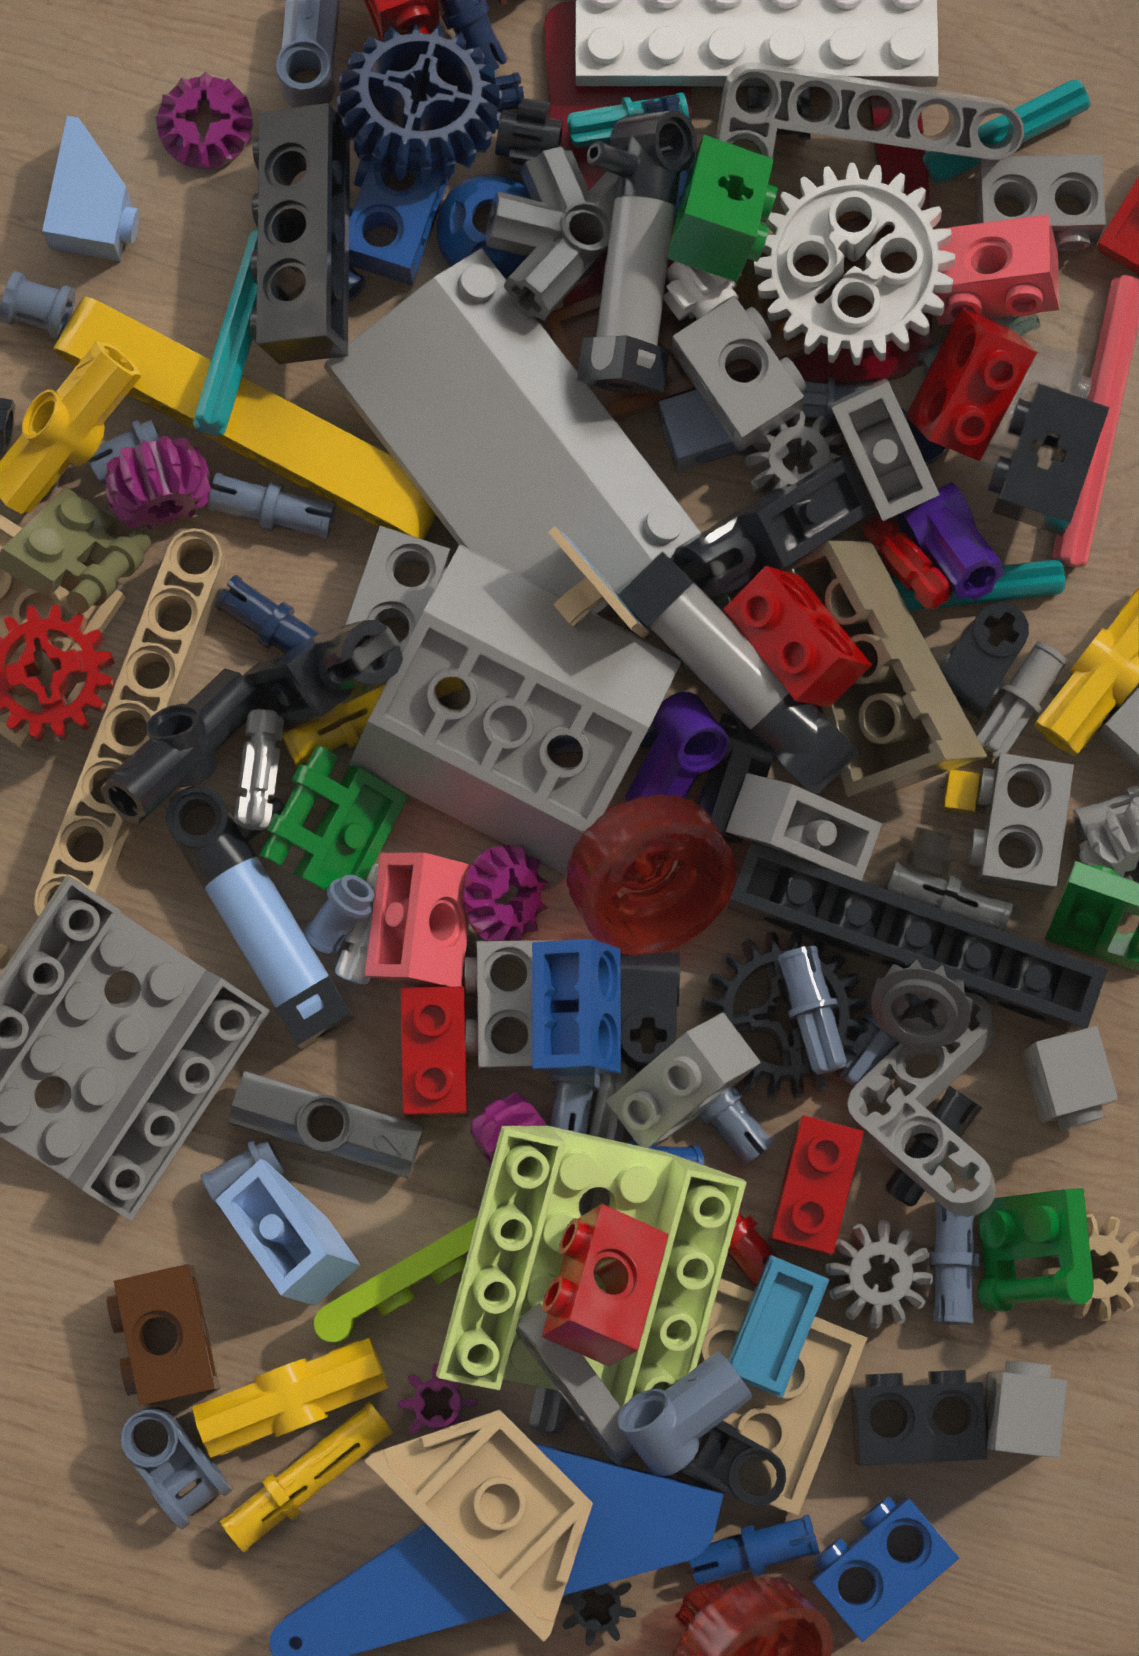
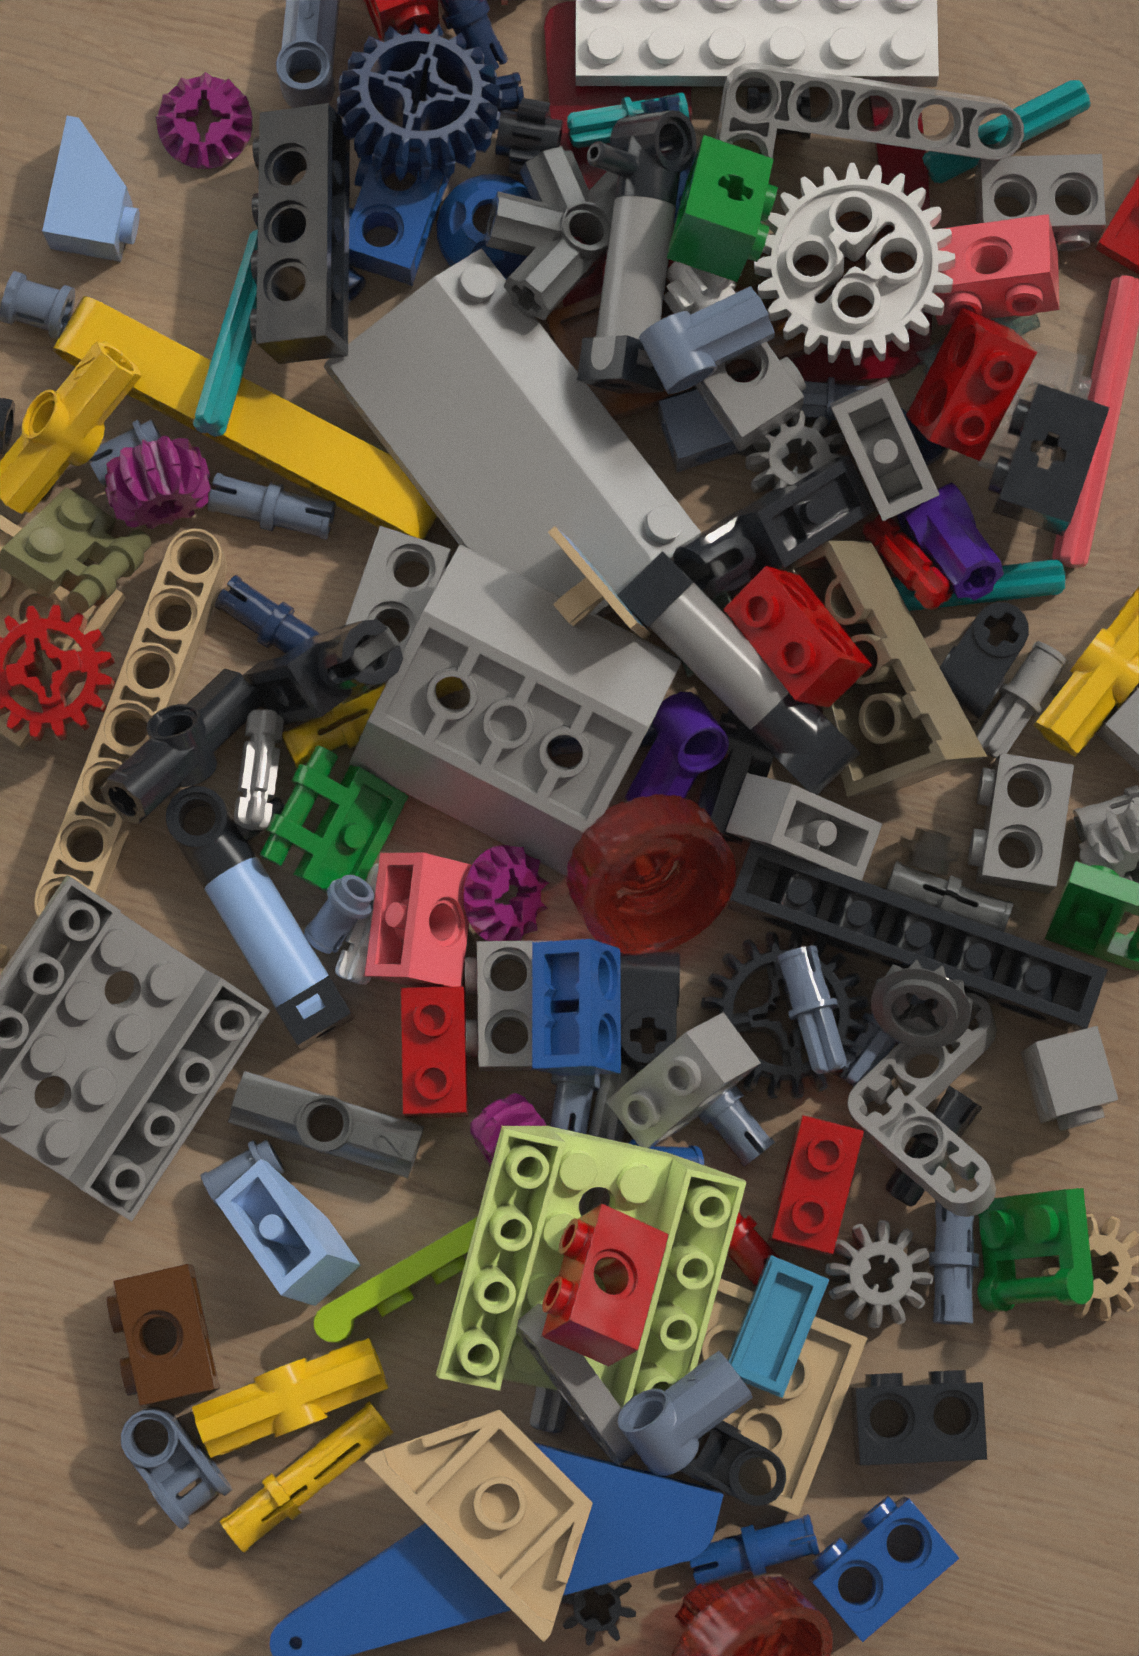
(419, 1402): magenta gear -> none
(691, 346): none -> sand blue piece
(961, 792): yellow piece -> none
(1025, 1409): light grey brick -> none

